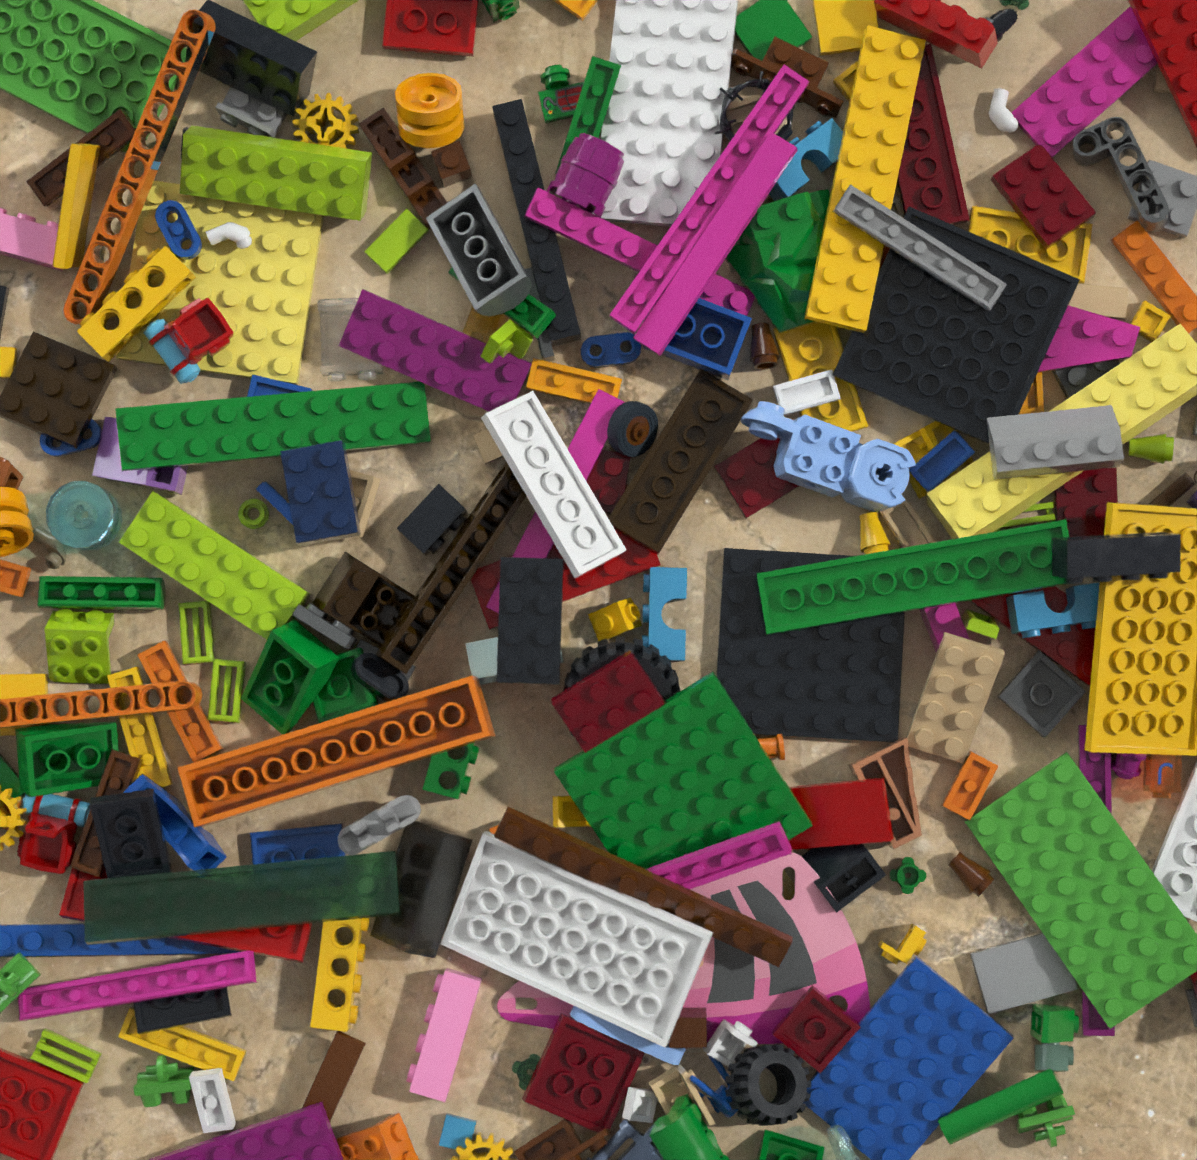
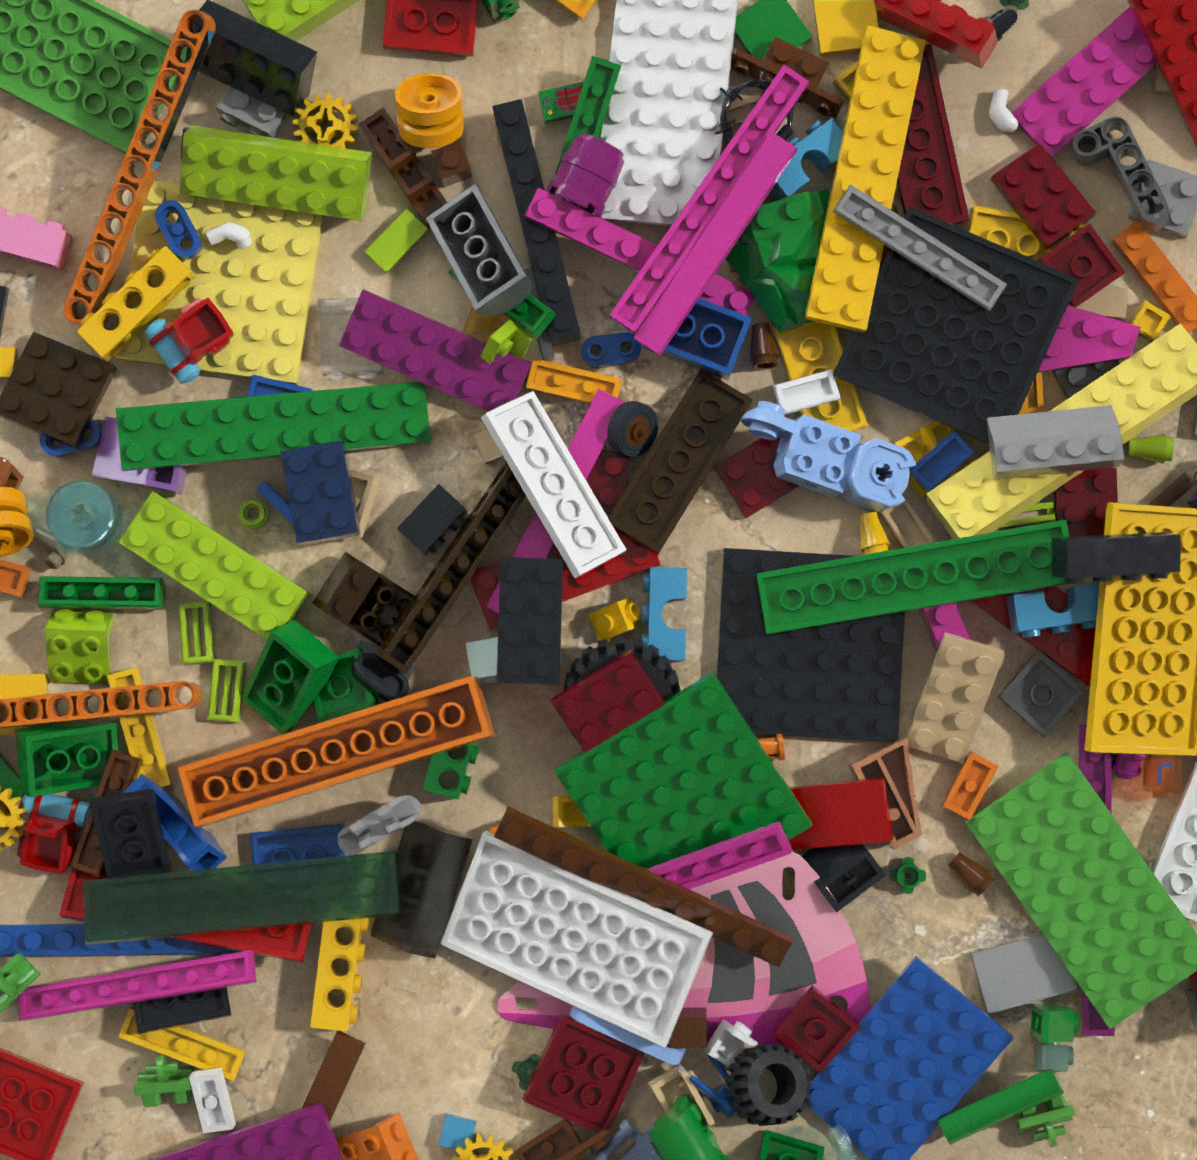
(57, 1065): lime tile -> none
(76, 205): yellow tile -> none
(111, 137): reddish brown tile -> none
(190, 723): orange plate -> none
(317, 619): dark grey plate -> none
(445, 1034): bright pink brick -> none
(555, 77): green plate -> none
(639, 1105): white plate -> none
(911, 944): yellow bracket -> none
(980, 623): lime tile -> none
(1087, 259): none -> dark red plate

